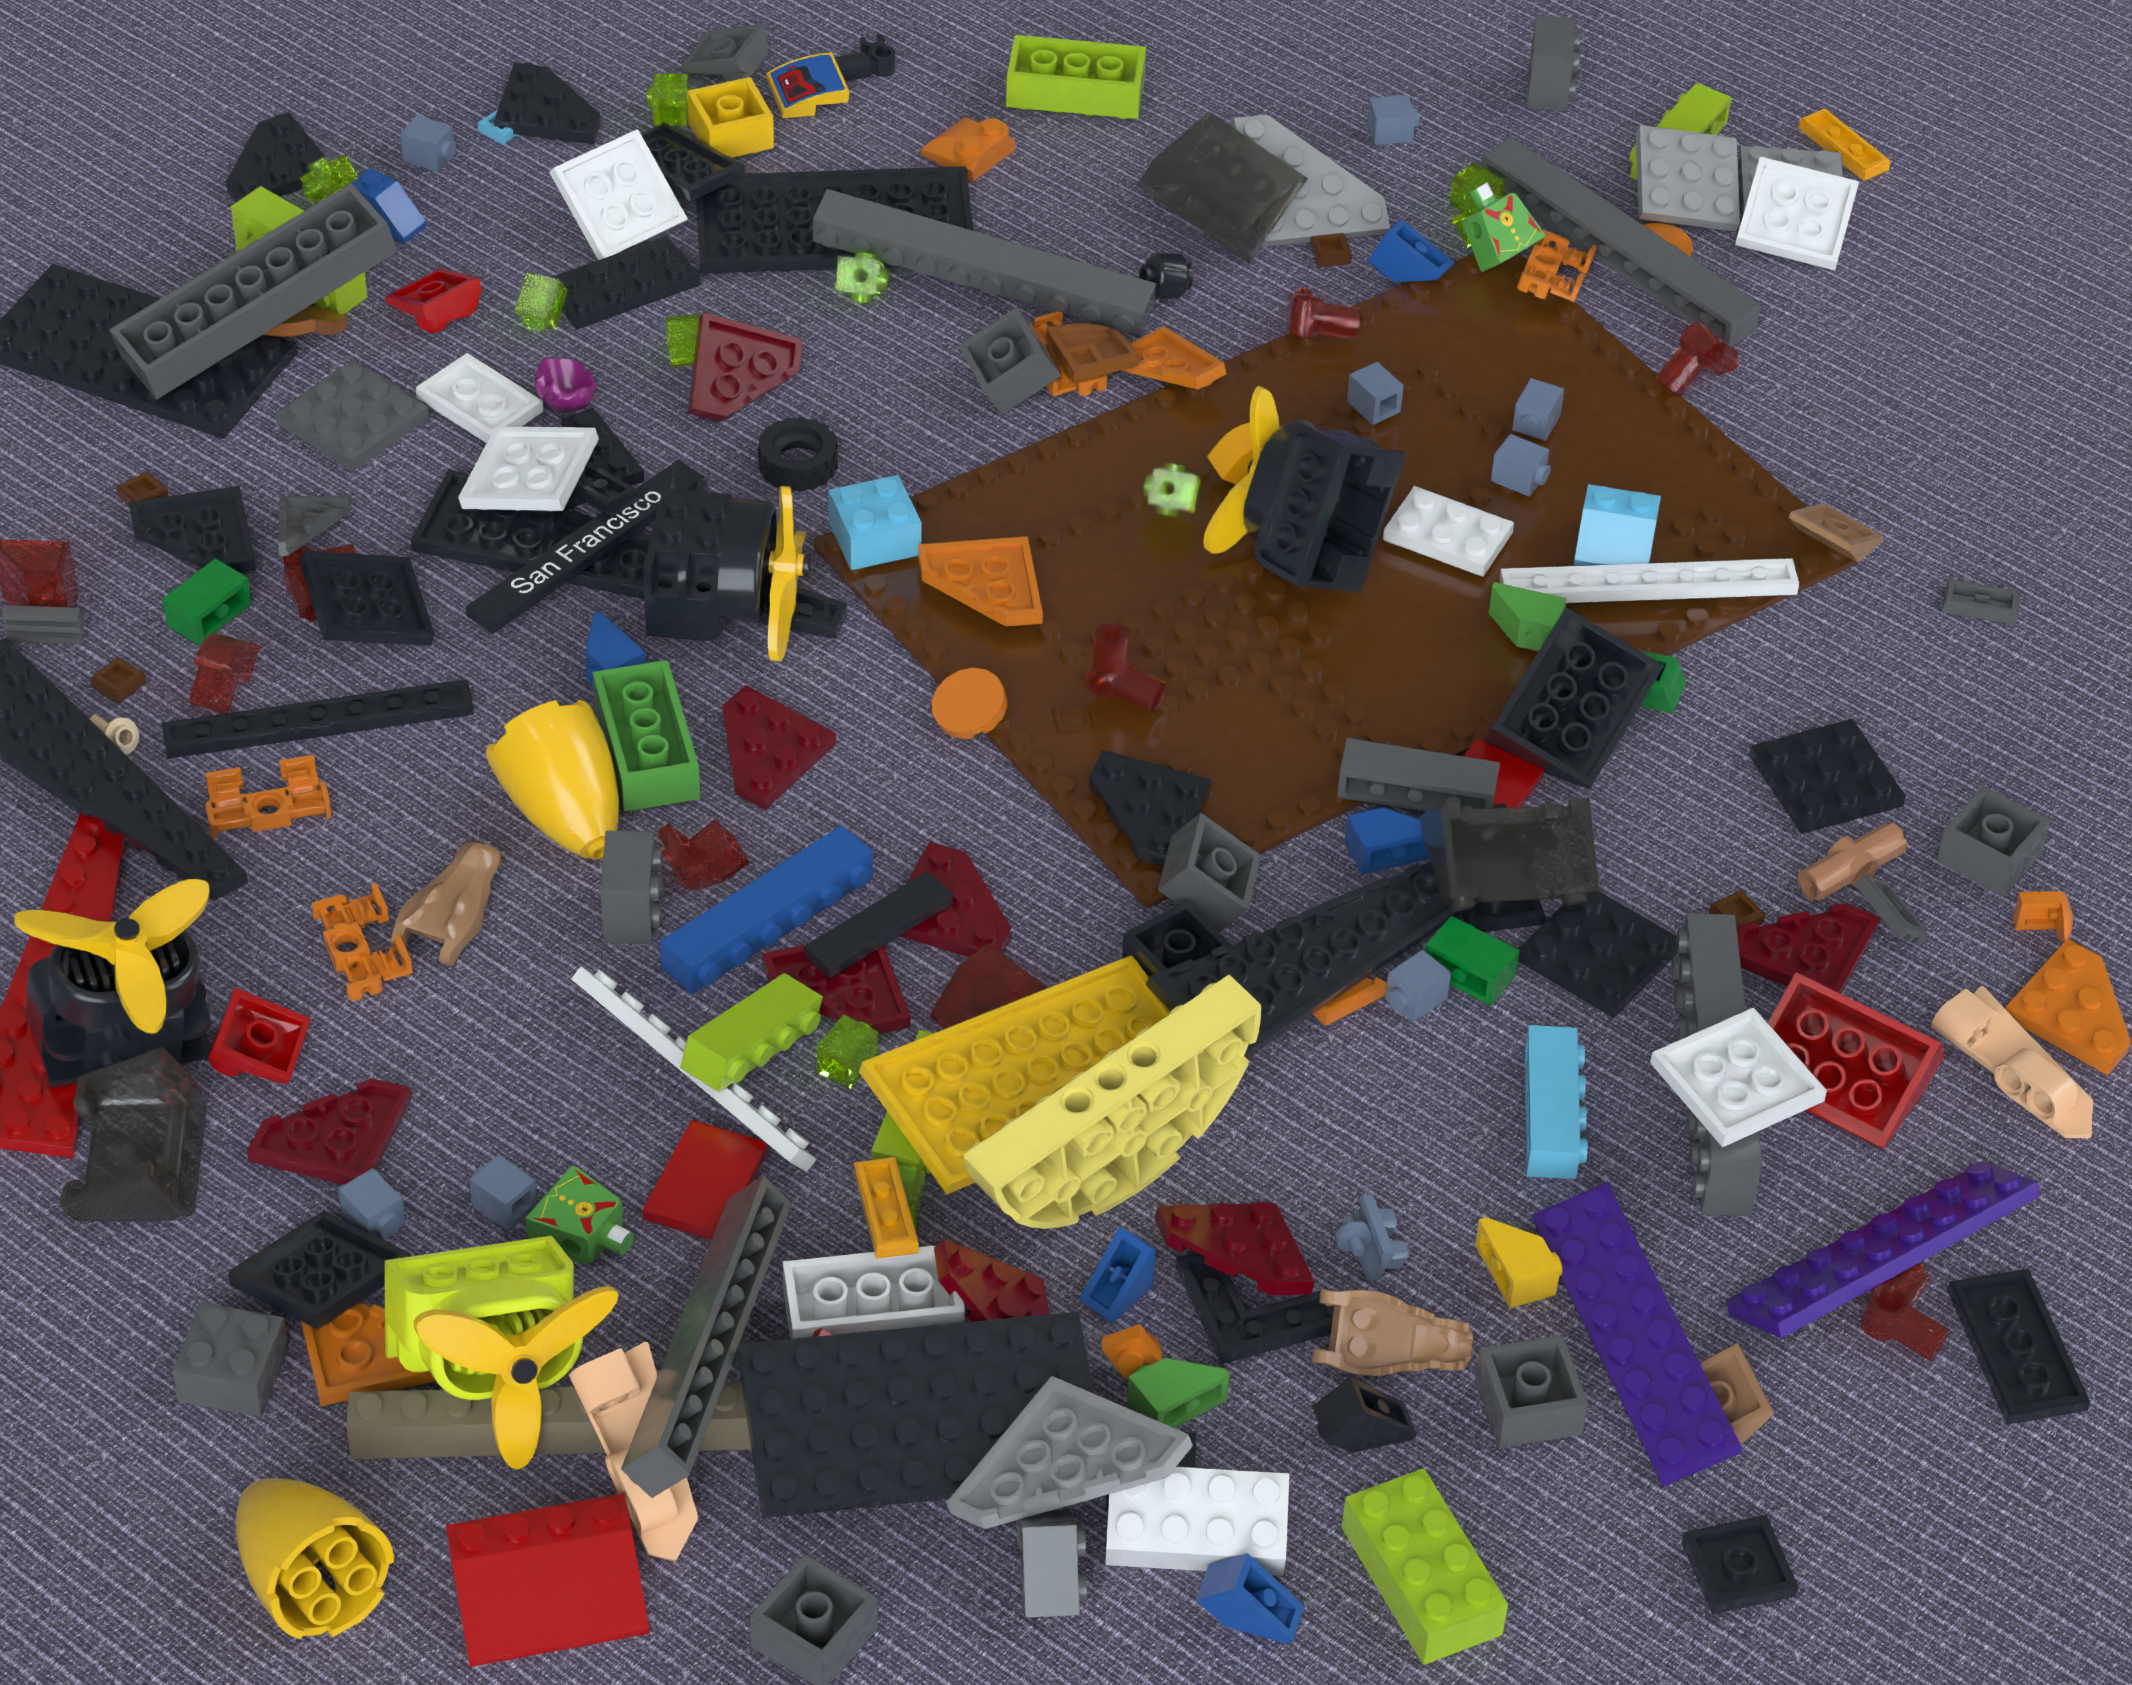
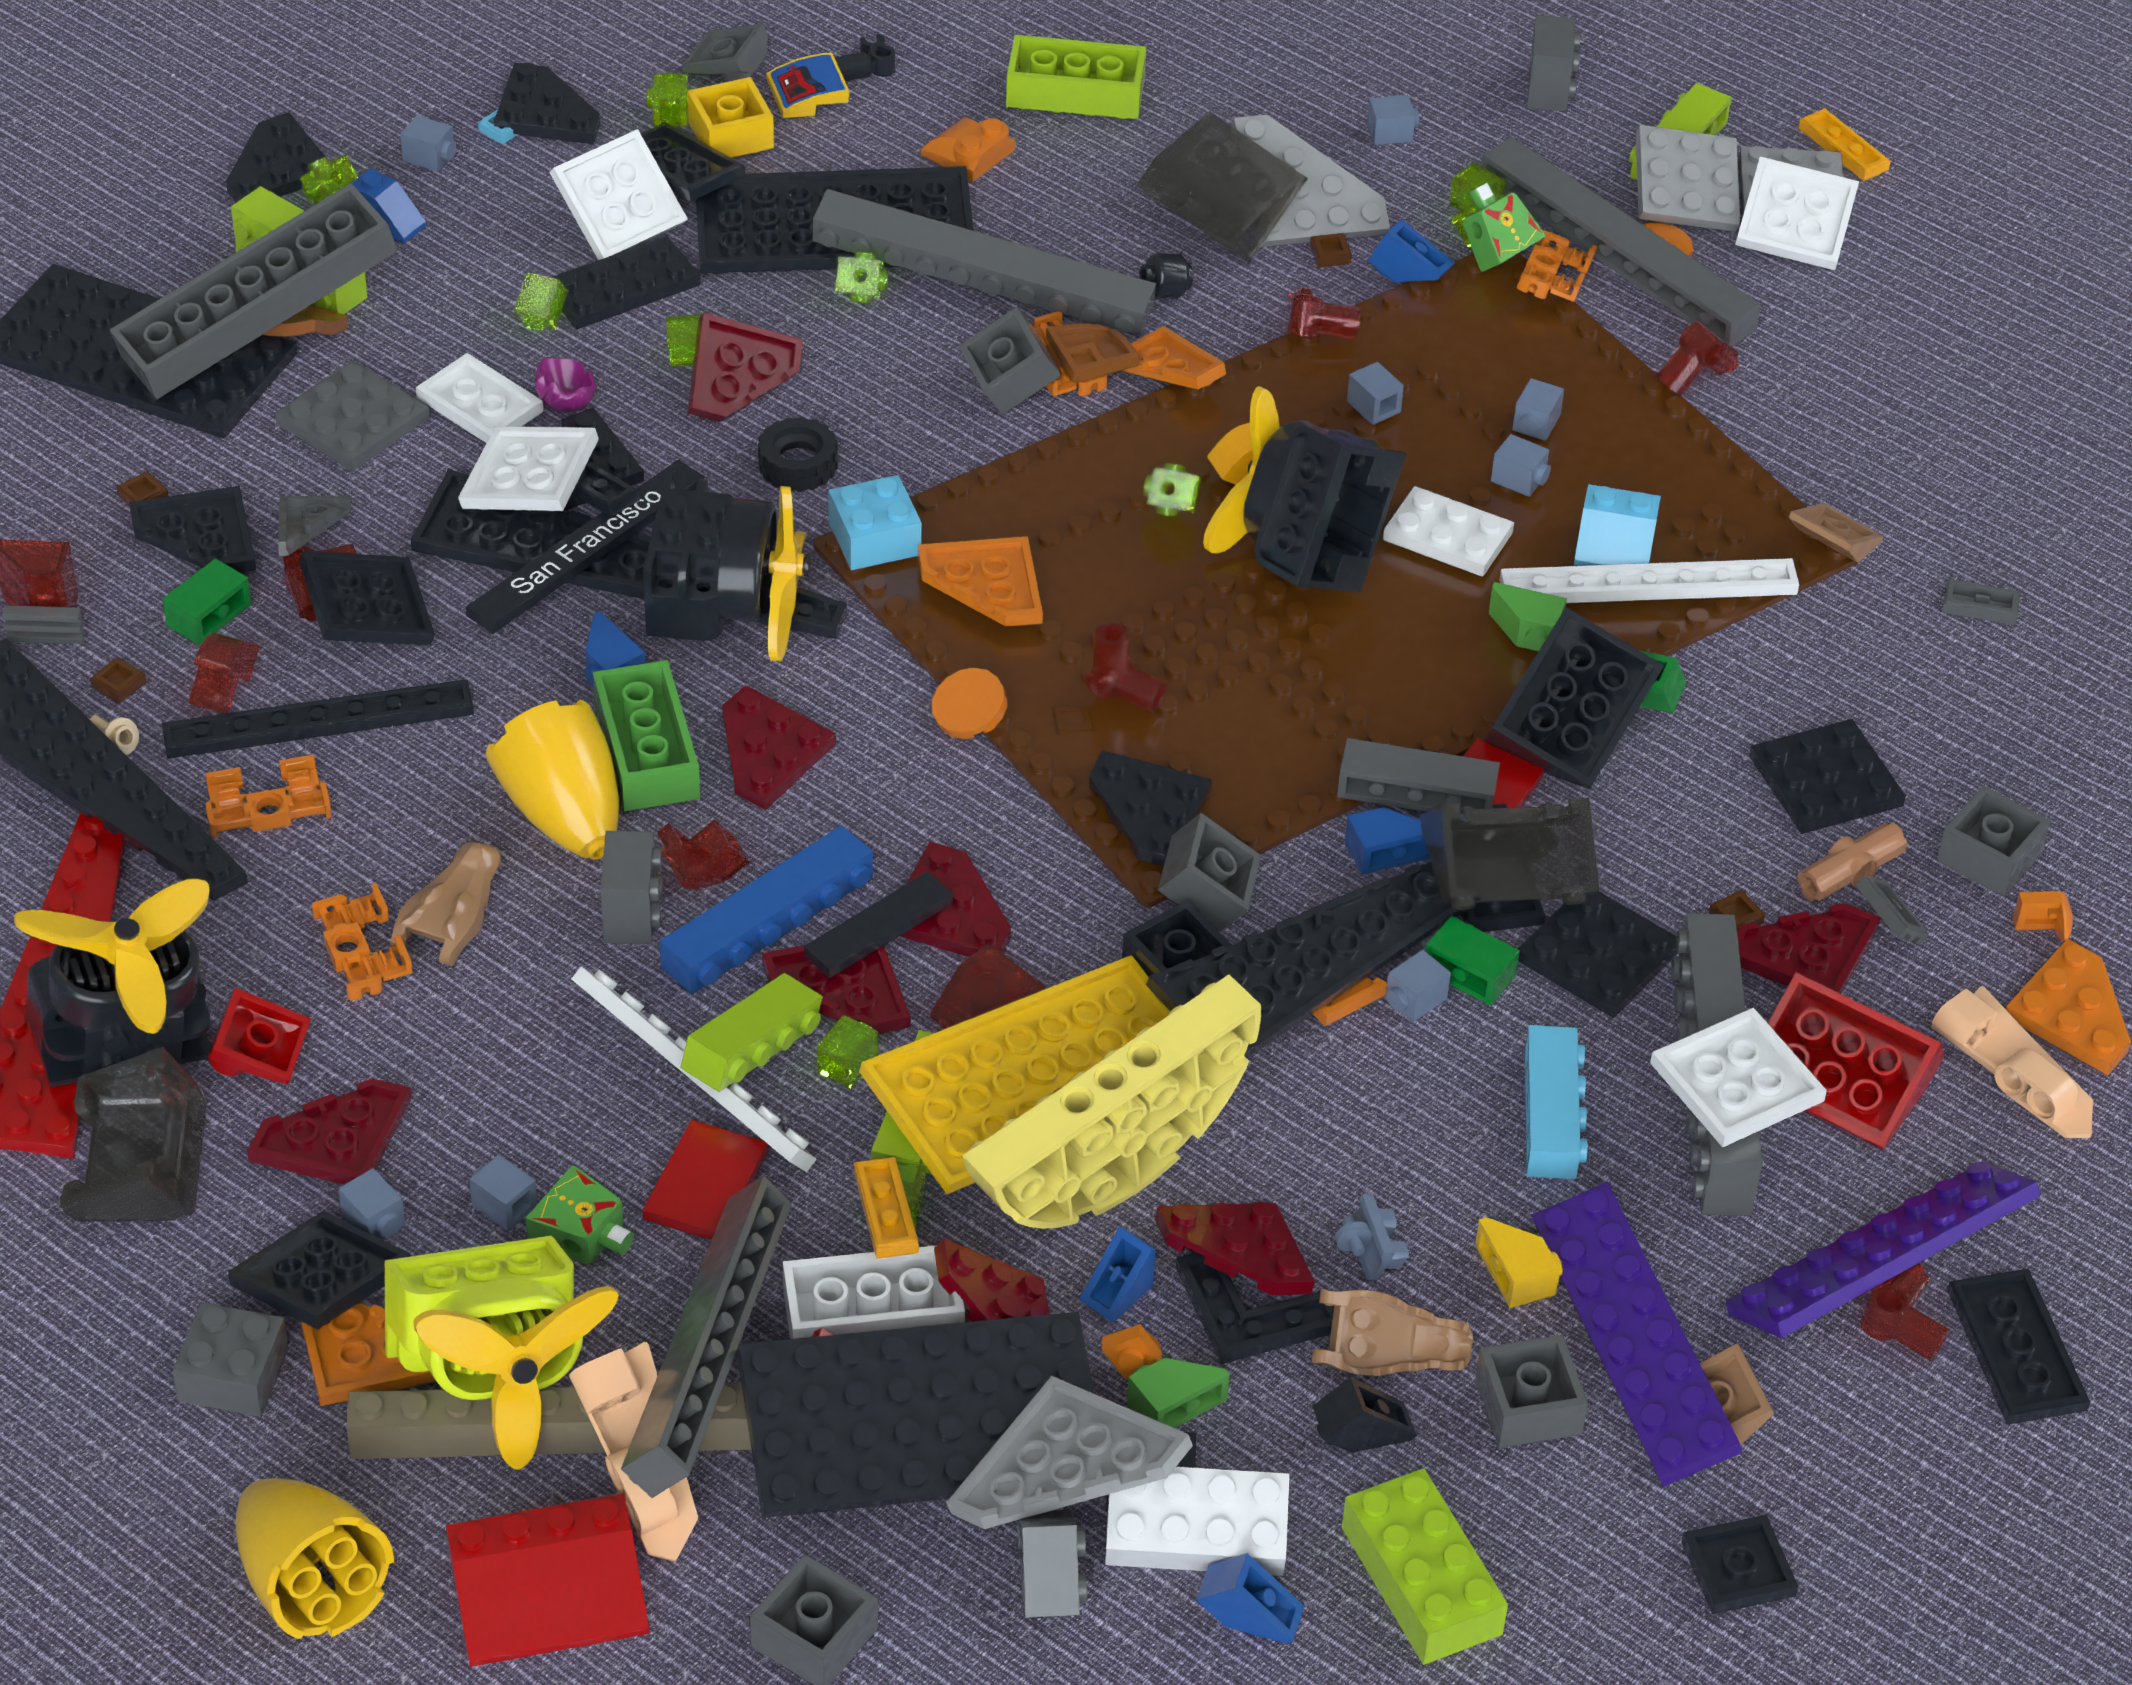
(438, 298): red slope -> none

